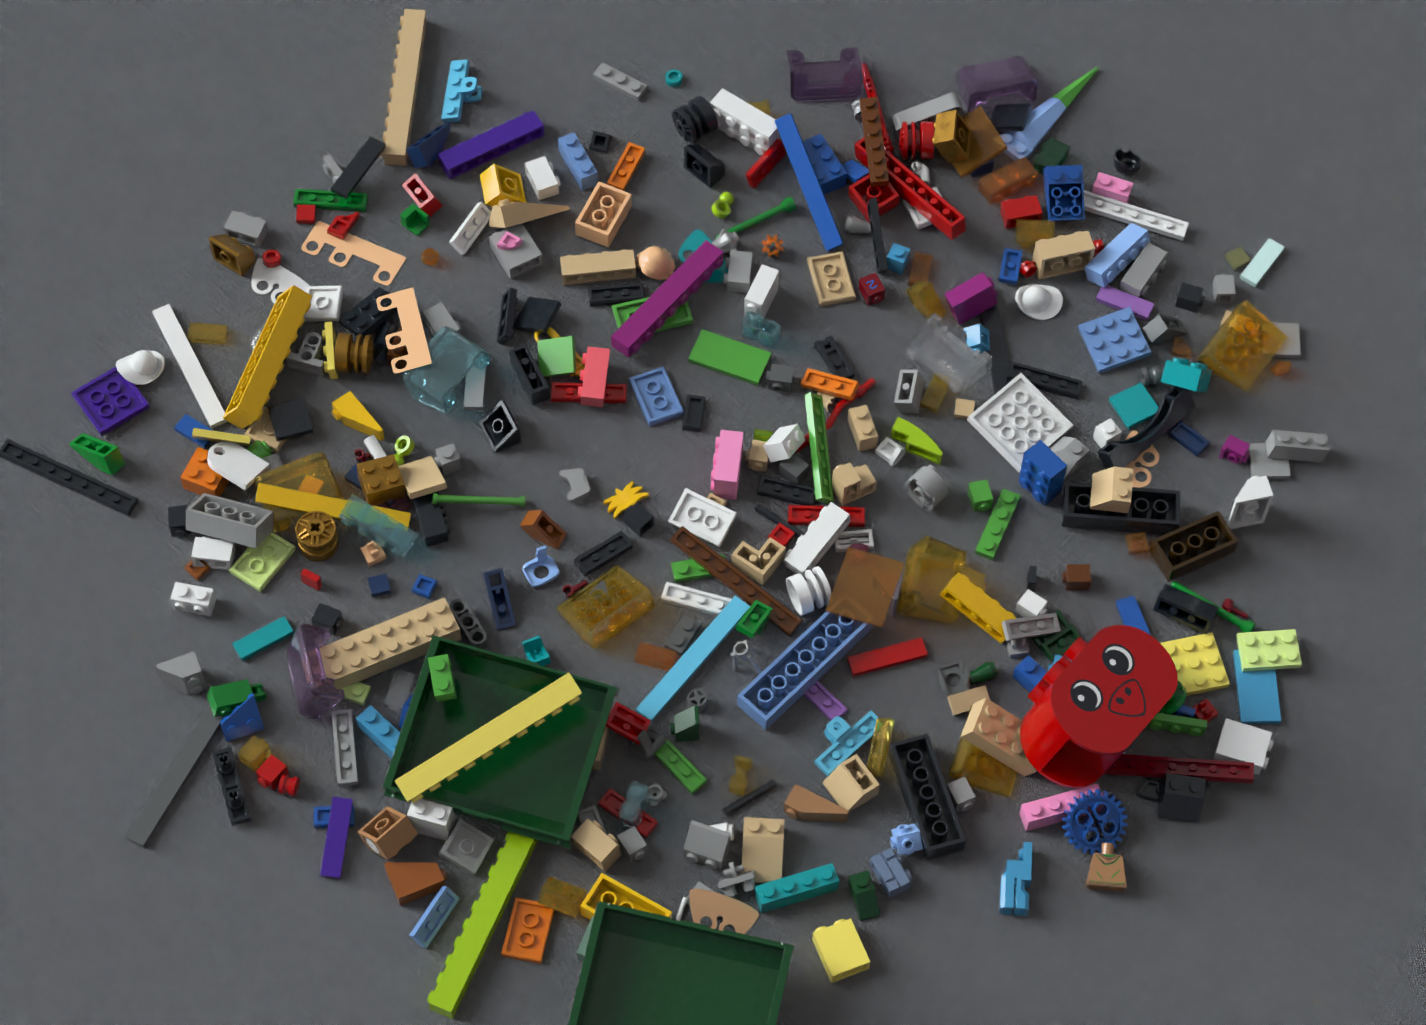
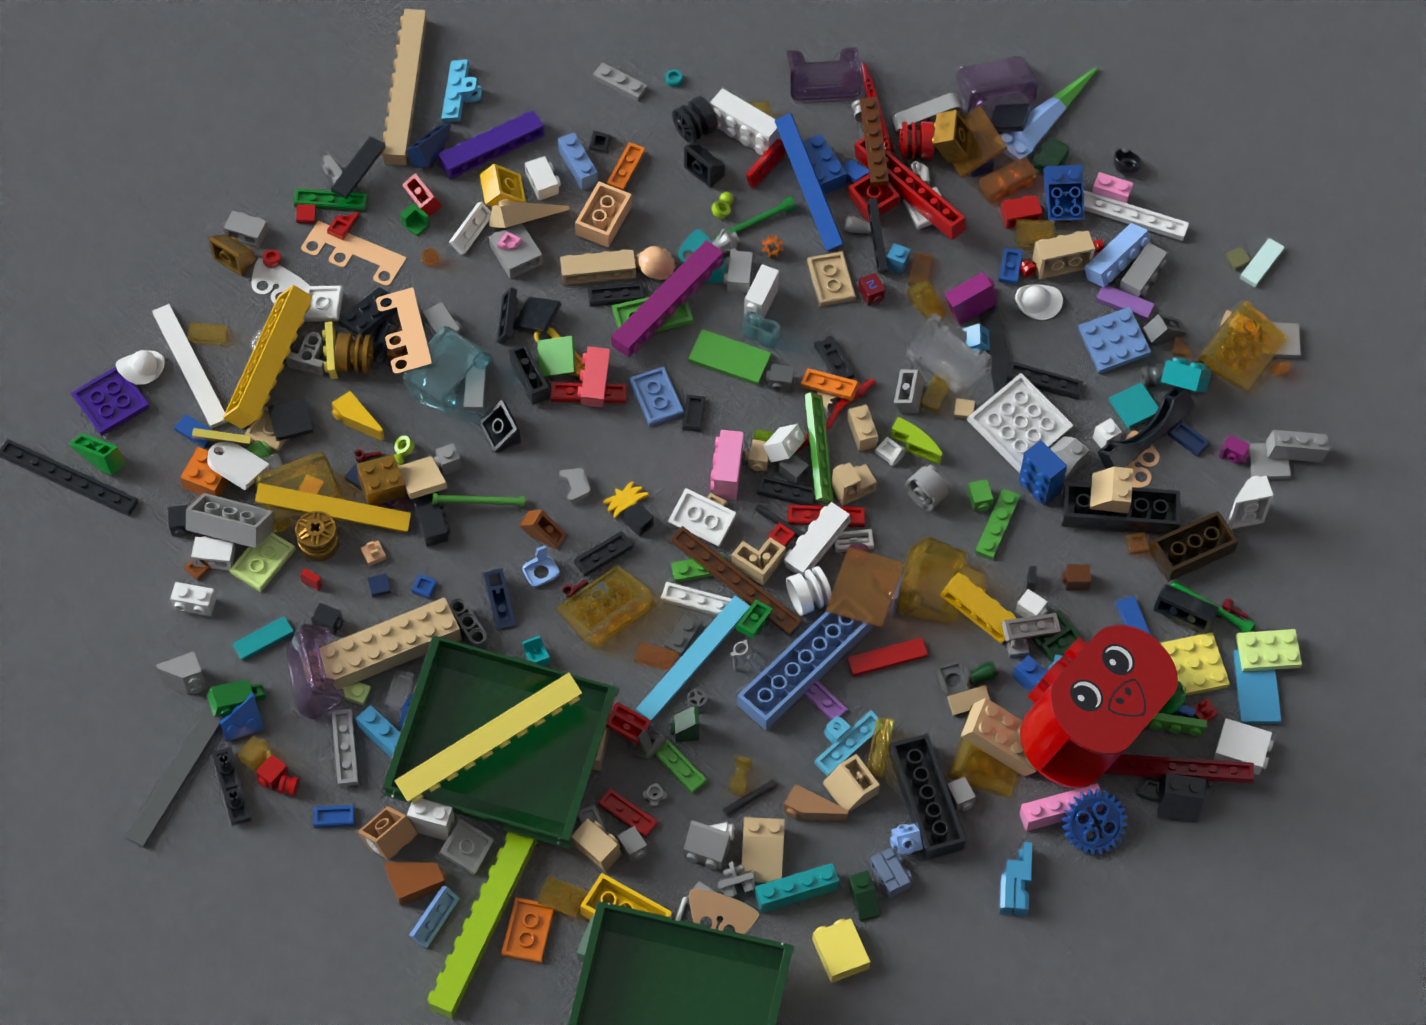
(336, 838): dark purple tile -> none
(374, 447): white bar -> none
(378, 526): clear light blue brick -> none
(442, 678): bright green brick -> none
(632, 807): clear light blue brick -> none
(1106, 870): medium nougat torso -> none
(1189, 297): black brick -> none
(1223, 289): light grey brick -> none

